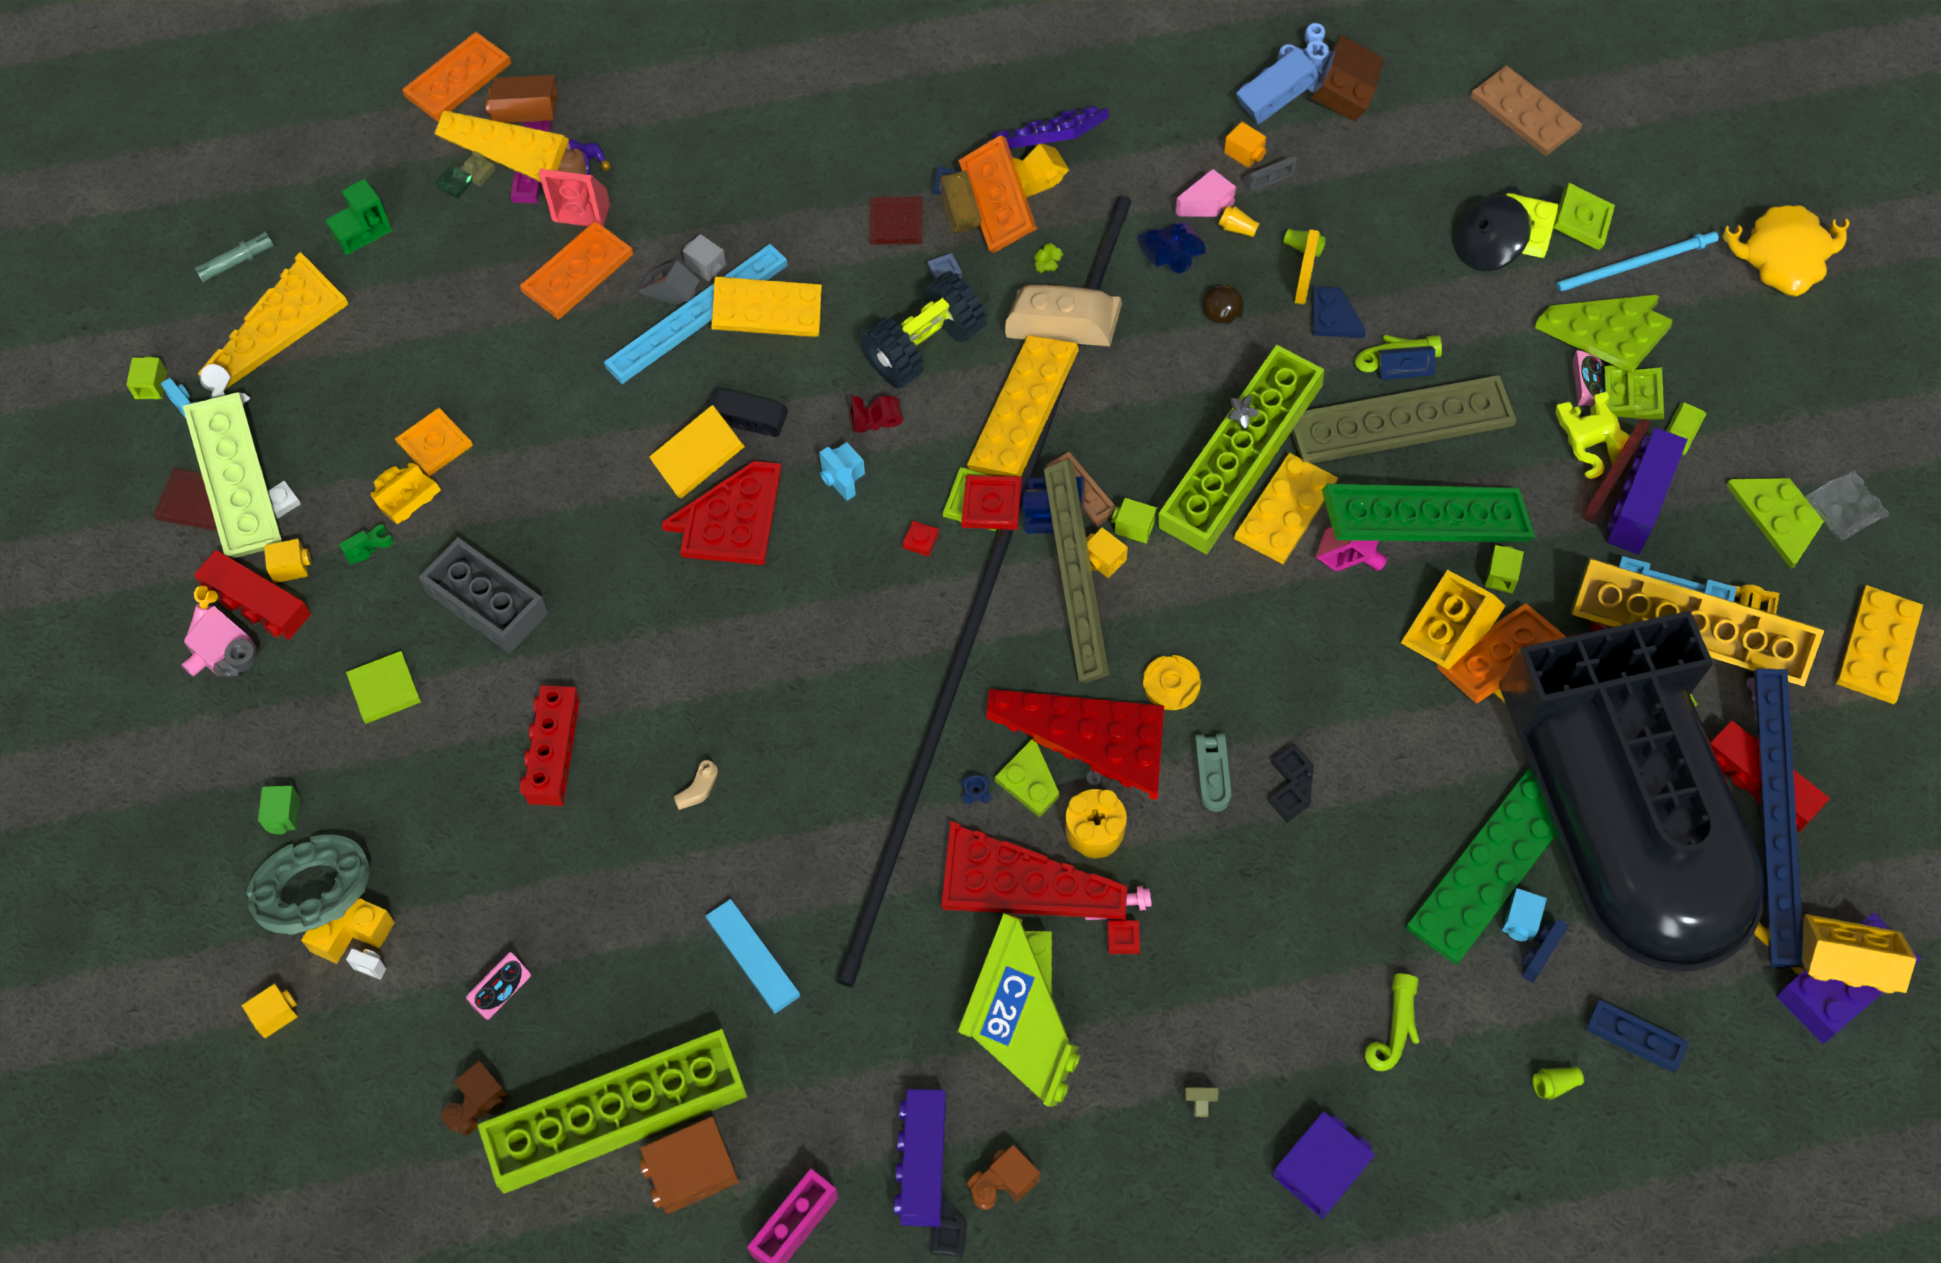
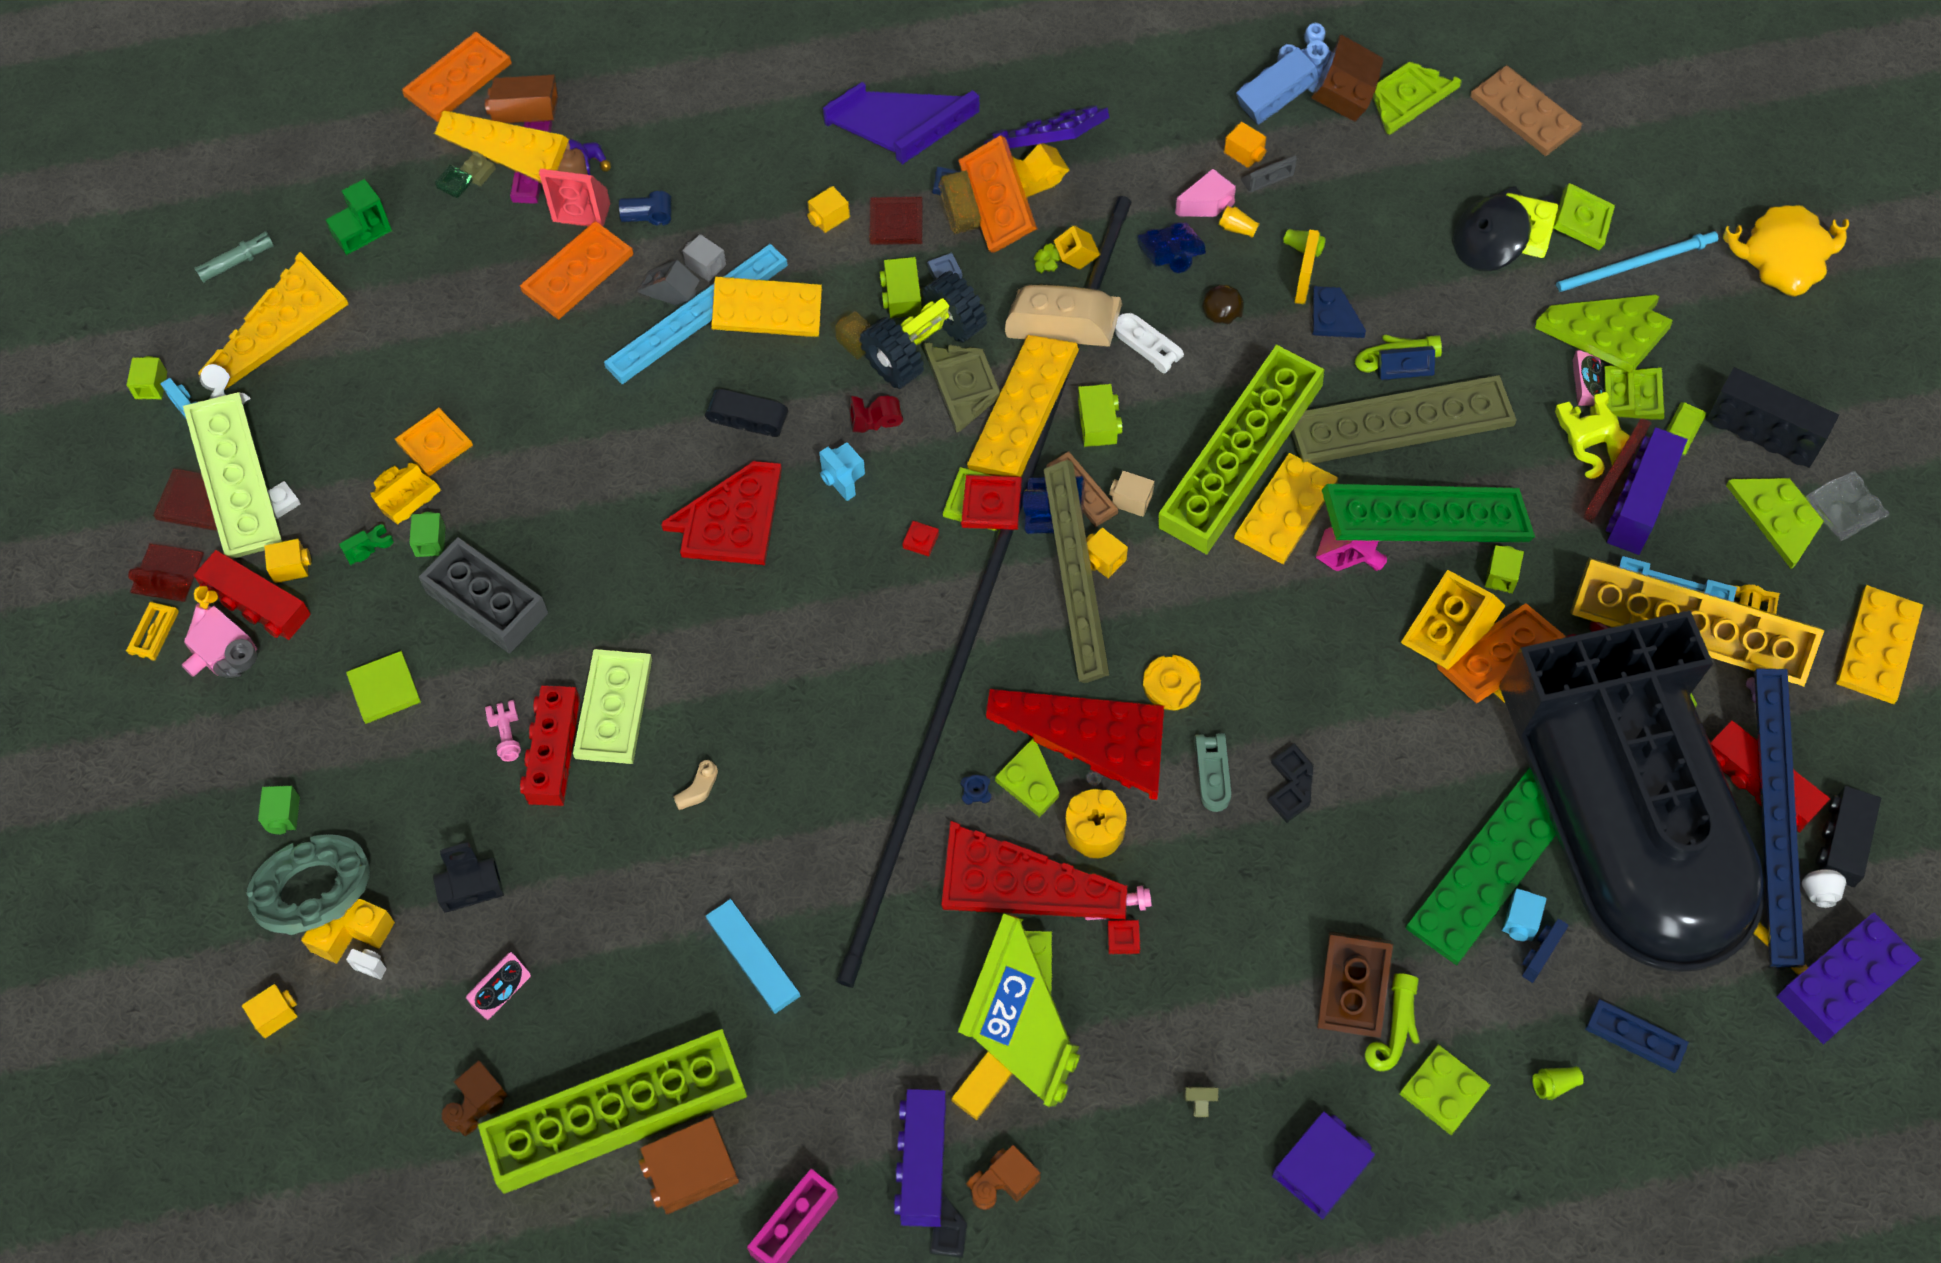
(161, 621): none -> yellow tile
(165, 572): none -> clear red hinge
(427, 534): none -> bright green brick
(466, 879): none -> black piece
(508, 748): none -> bright pink hinge
(612, 706): none -> yellowish green plate
(653, 208): none -> dark blue piece
(696, 451): yellow tile -> none
(828, 209): none -> yellow brick
(848, 333): none -> clear yellow brick
(900, 120): none -> dark purple piece
(902, 287): none -> lime brick
(963, 381): none -> olive wing
(981, 1086): none -> yellow tile
(1076, 247): none -> yellow brick
(1098, 415): none -> lime brick
(1132, 493): none -> tan brick
(1134, 520): lime brick -> none
(1147, 341): none -> white plate
(1242, 411): flat silver plant -> none
(1355, 984): none -> reddish brown slope
(1409, 94): none -> lime wing
(1444, 1089): none -> lime plate
(1772, 417): none -> black brick
(1824, 887): none -> white cone
(1849, 834): none -> black brick
(1856, 954): yellow slope -> none

